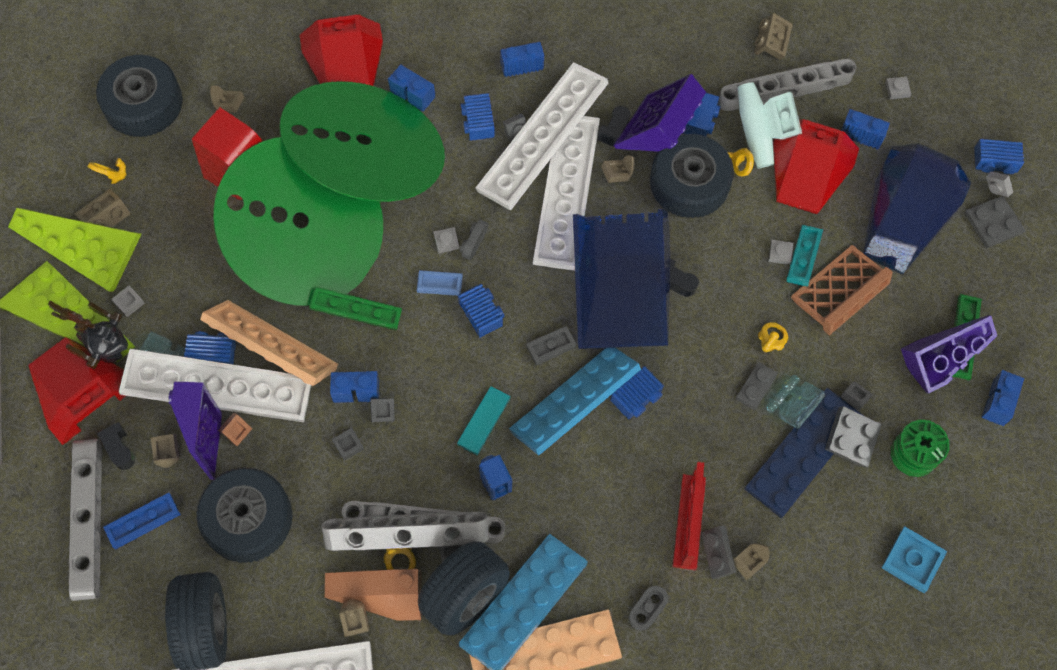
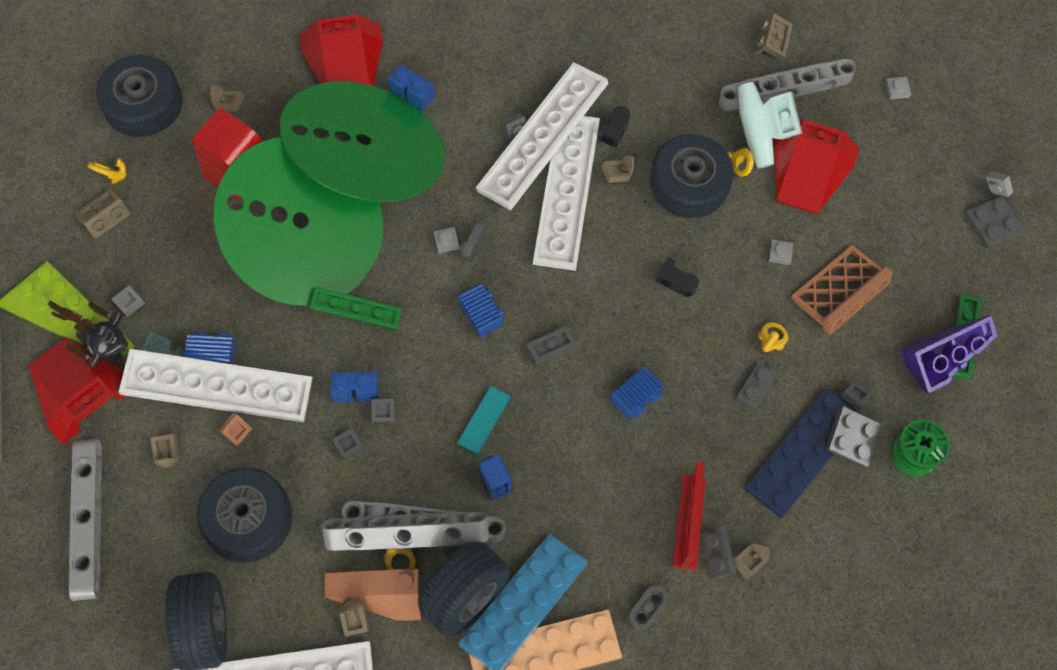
(87, 247): lime wing -> none
(115, 447): black leg -> none
(141, 521): blue plate -> none
(199, 422): dark purple slope -> none
(269, 342): light nougat plate -> none
(439, 283): medium blue tile -> none
(478, 116): blue brick -> none
(522, 59): blue brick -> none
(574, 399): dark azure plate -> none
(622, 280): clear blue windscreen -> none
(662, 116): dark purple slope -> none
(702, 121): blue piece -> none
(800, 405): clear light blue plate -> none
(804, 255): teal tile -> none
(865, 128): blue brick -> none
(912, 203): clear blue windscreen -> none
(914, 559): dark azure plate -> none
(998, 156): blue brick -> none
(1001, 405): blue piece -> none

